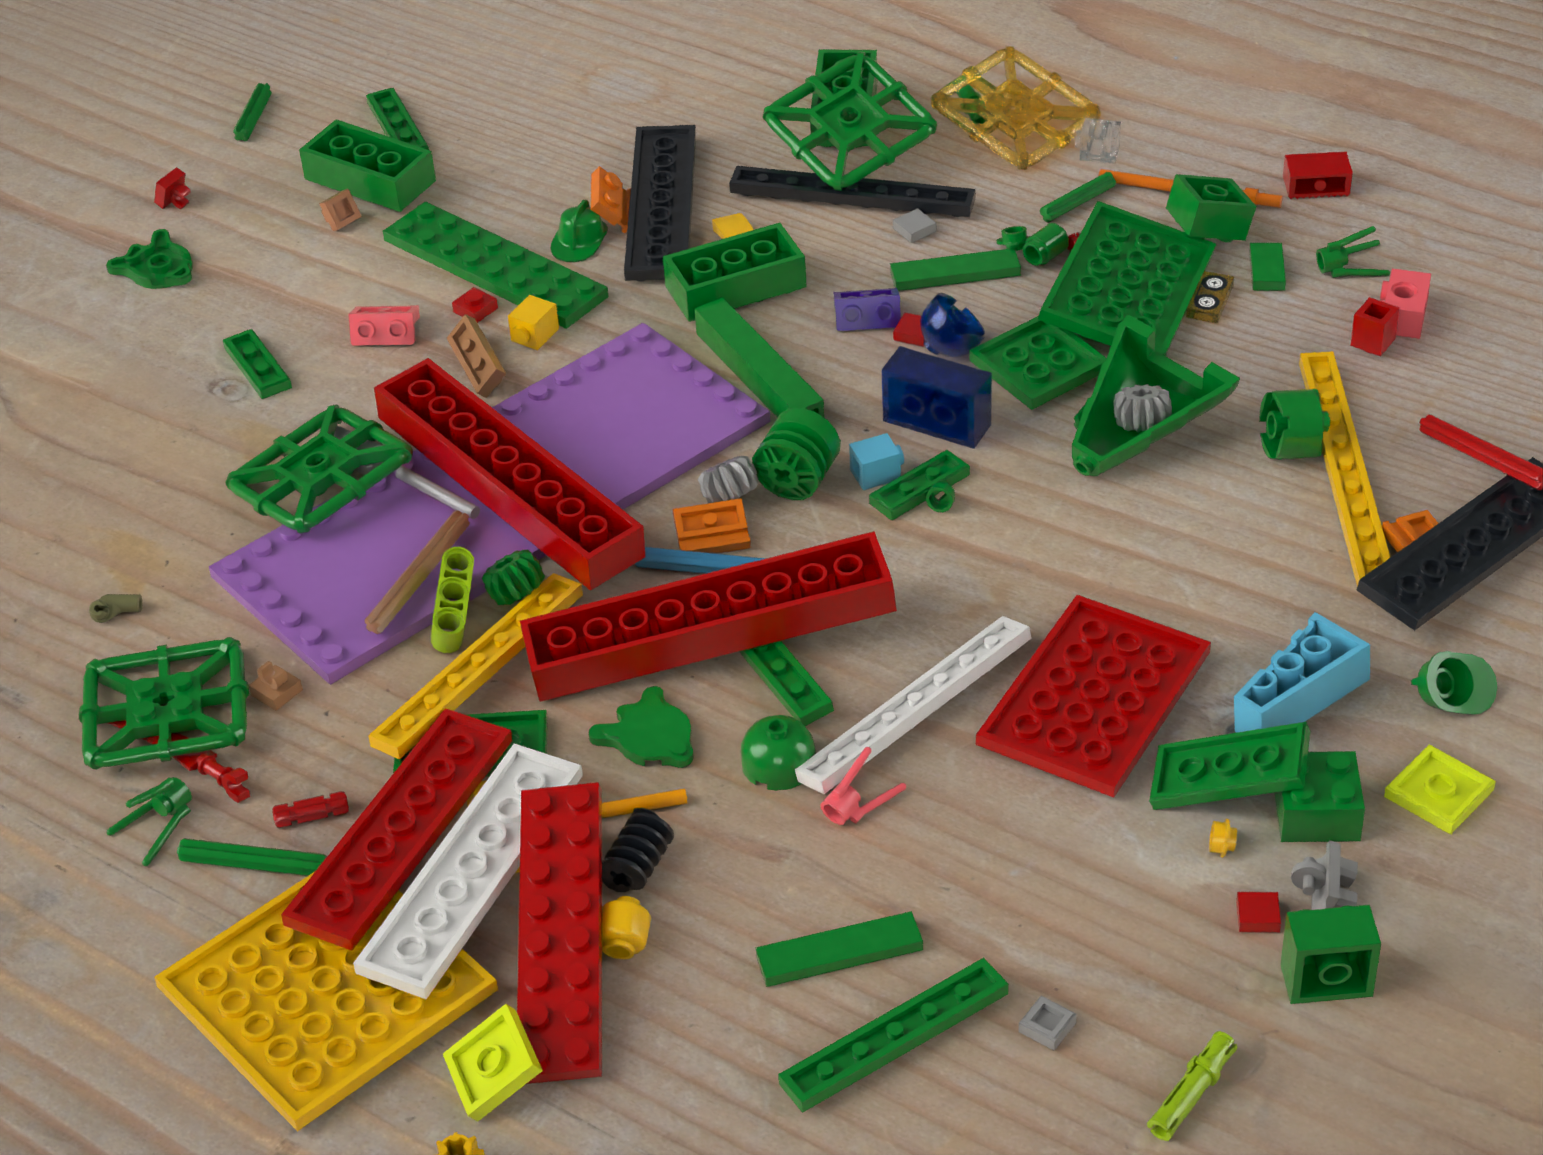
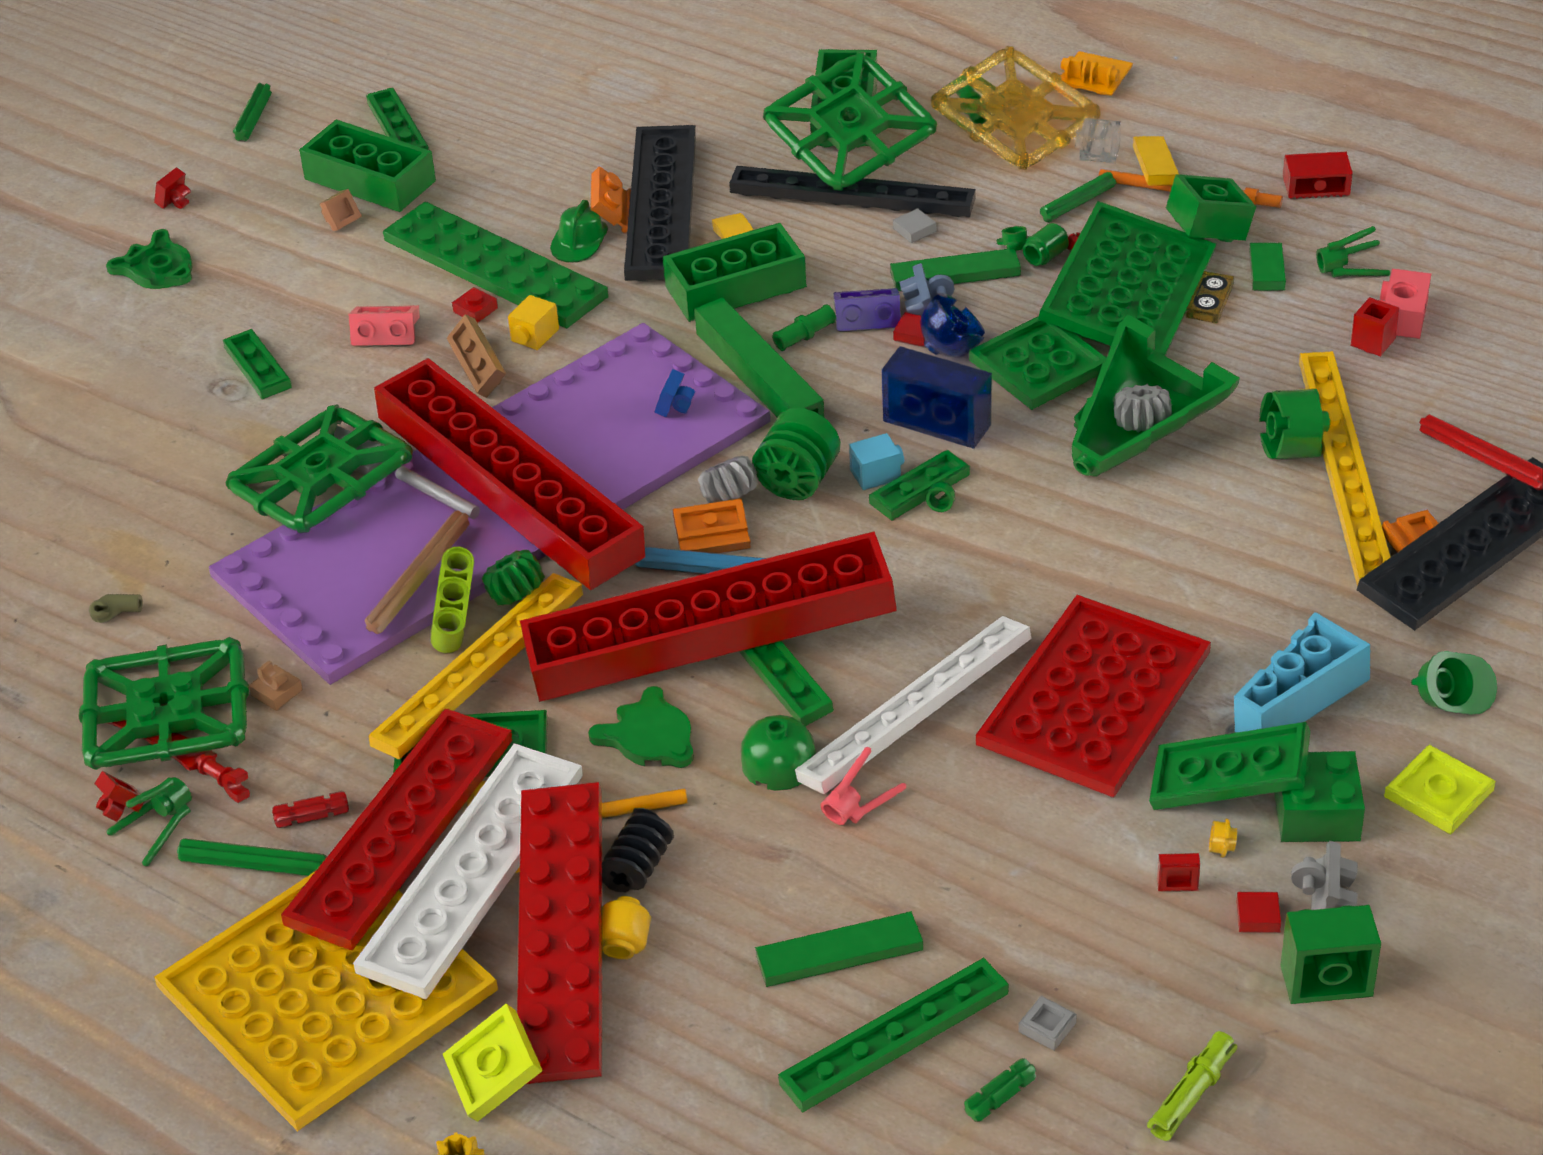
(115, 796): none -> red tile
(674, 395): none -> blue tile
(804, 327): none -> green pin
(920, 291): none -> sand blue hips
(1000, 1089): none -> green axle
(1094, 72): none -> light orange hinge
(1155, 160): none -> yellow tile
(1178, 872): none -> red tile

